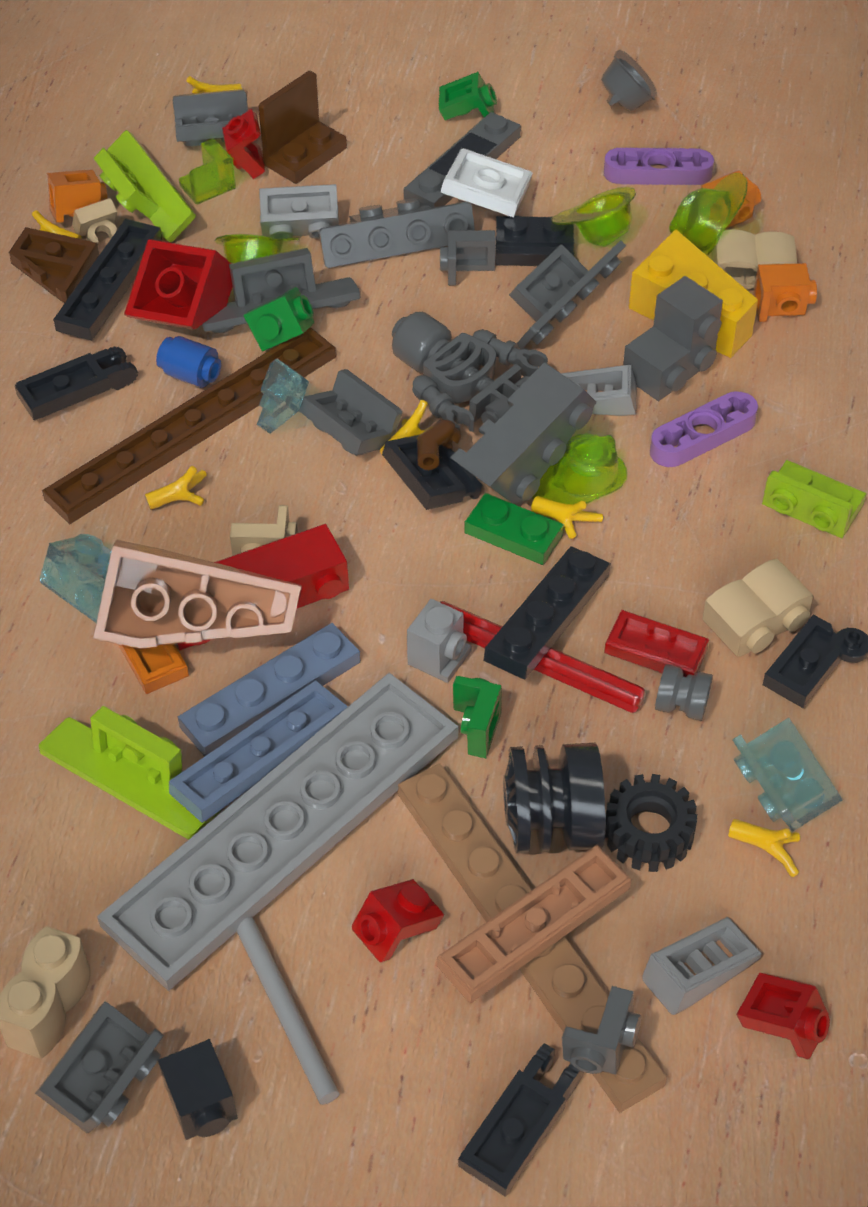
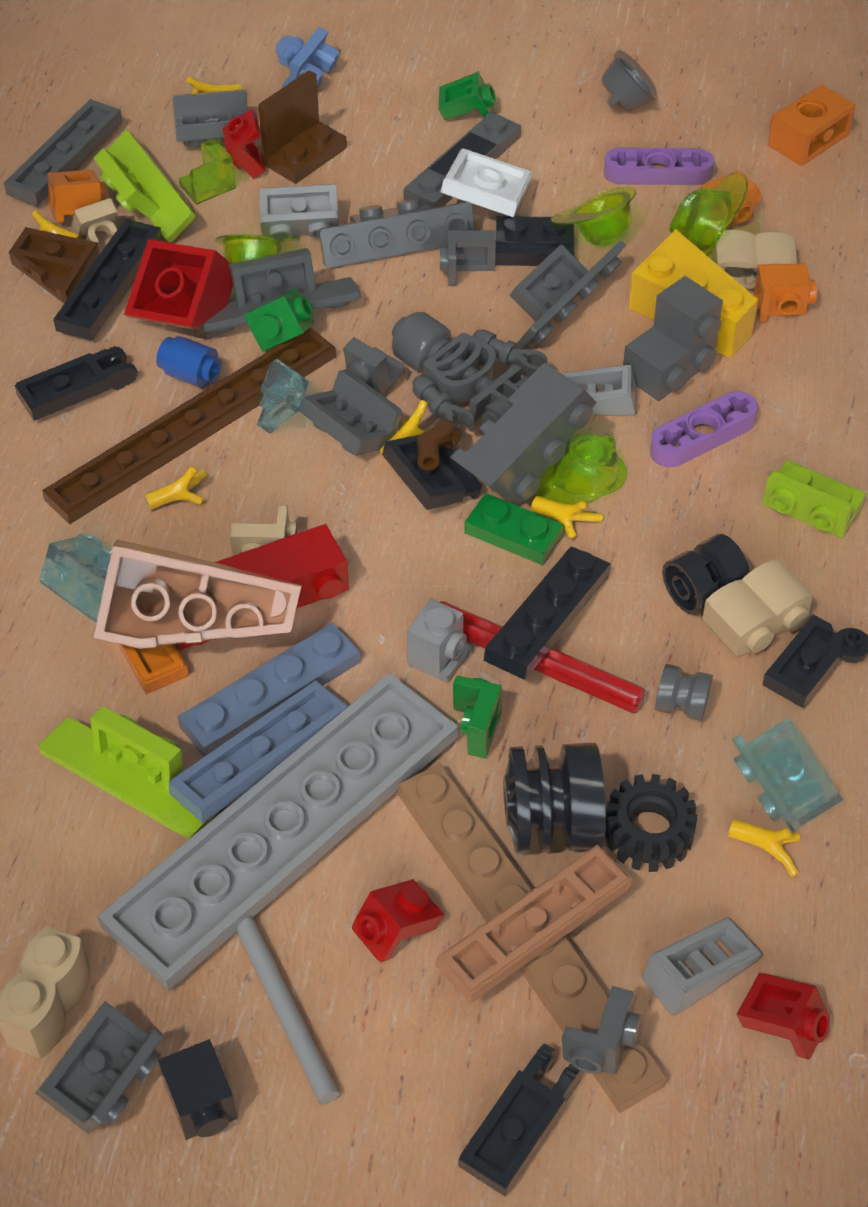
(63, 150): none -> dark grey plate
(303, 57): none -> medium blue hips
(372, 365): none -> dark grey bracket
(655, 644): red plate -> none
(701, 572): none -> black wheel
(811, 124): none -> orange brick

